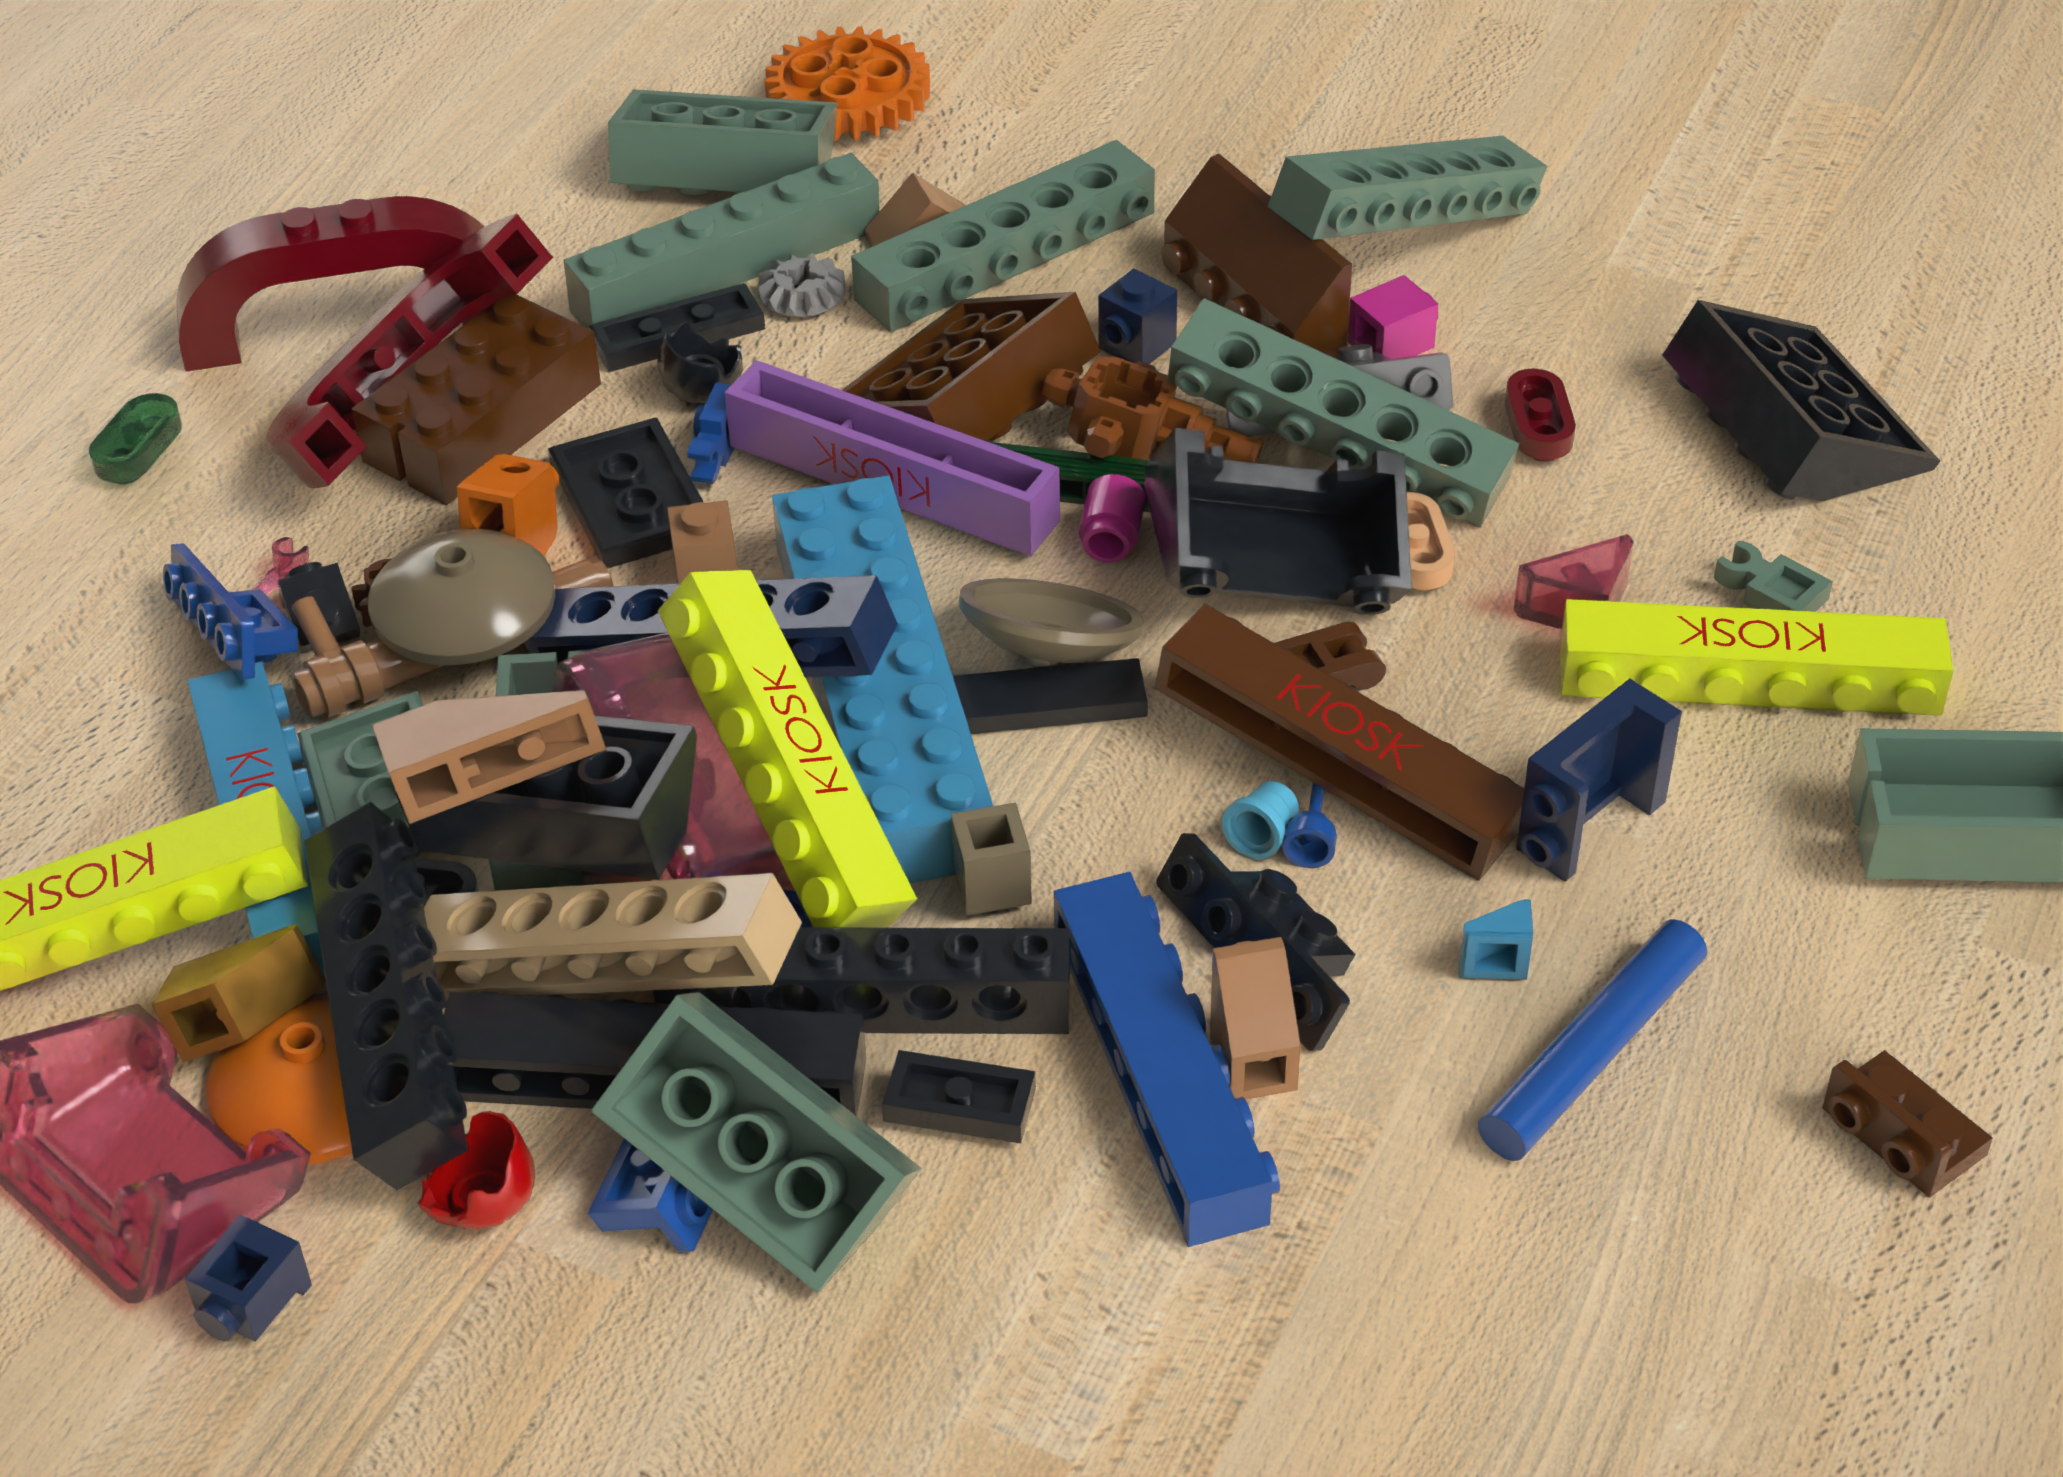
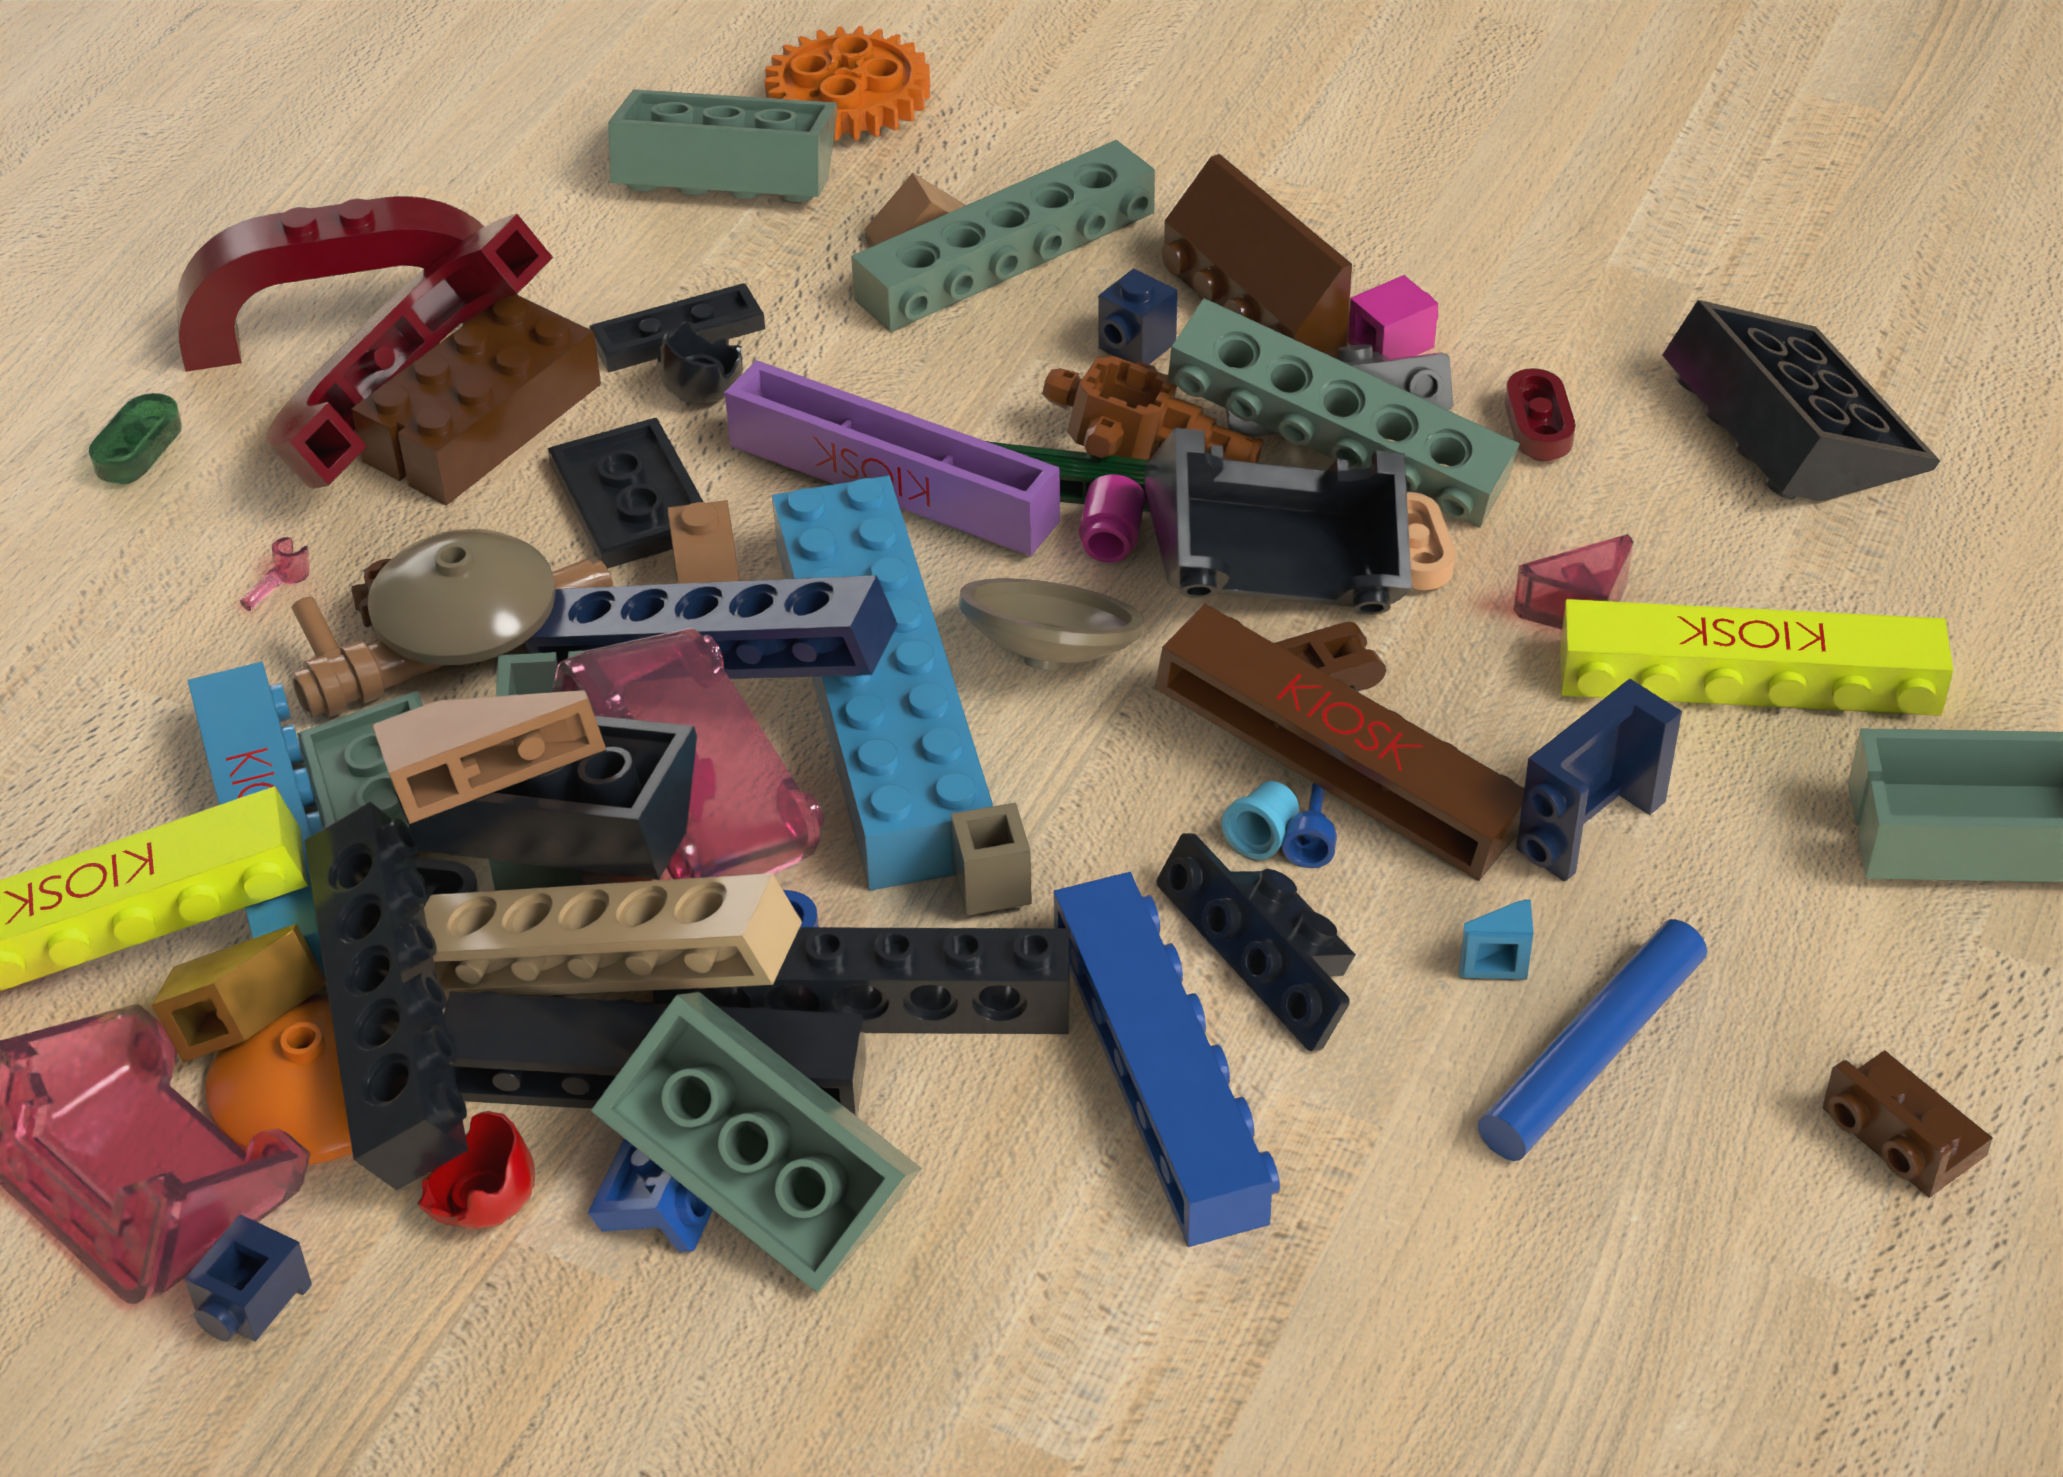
(238, 624): blue bracket -> none
(330, 594): black bracket -> none
(512, 498): orange torso -> none
(711, 437): blue plate -> none
(724, 241): sand green brick -> none
(785, 752): neon yellow brick -> none
(820, 291): light grey gear -> none
(959, 1096): black plate -> none
(983, 362): reddish brown slope -> none
(1053, 695): black tile -> none
(1255, 1017): medium nougat slope -> none
(1406, 186): sand green brick -> none
(1772, 584): sand green plate -> none

